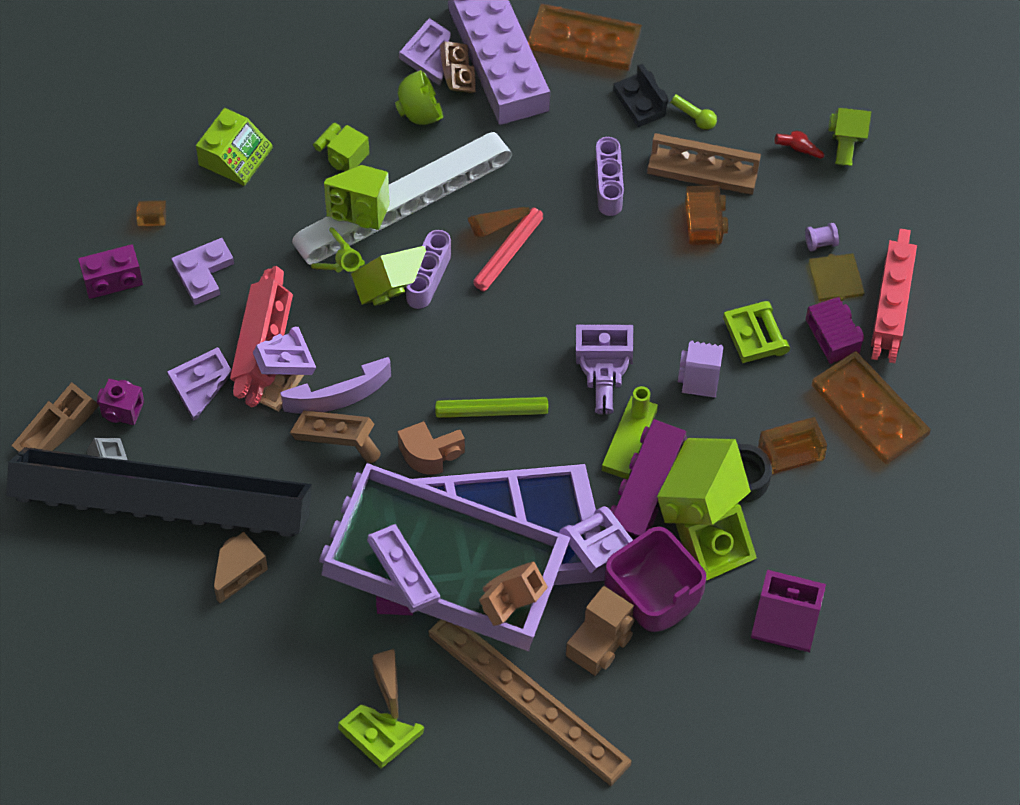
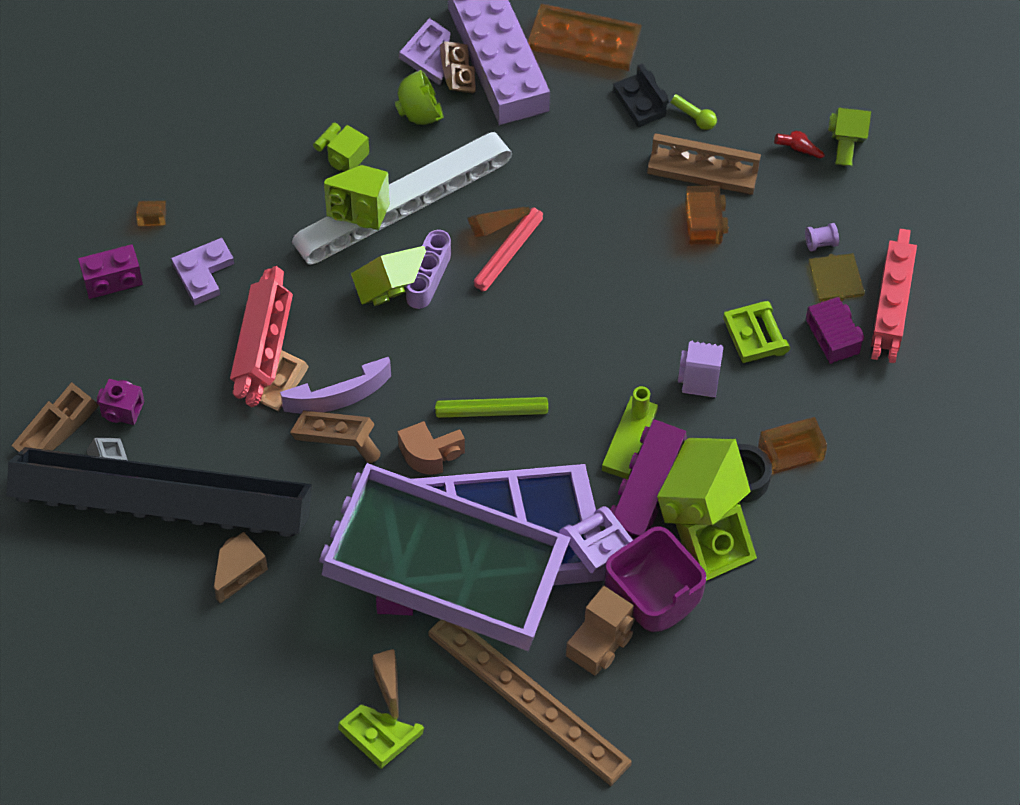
(200, 380): lavender wing -> none
(233, 147): lime slope -> none
(285, 355): lavender wing -> none
(346, 257): lime plant -> none
(403, 568): lavender tile -> none
(512, 590): nougat brick -> none
(604, 353): lavender brick -> none
(609, 176): lavender beam -> none
(788, 611): magenta slope -> none
(871, 407): clear orange plate -> none

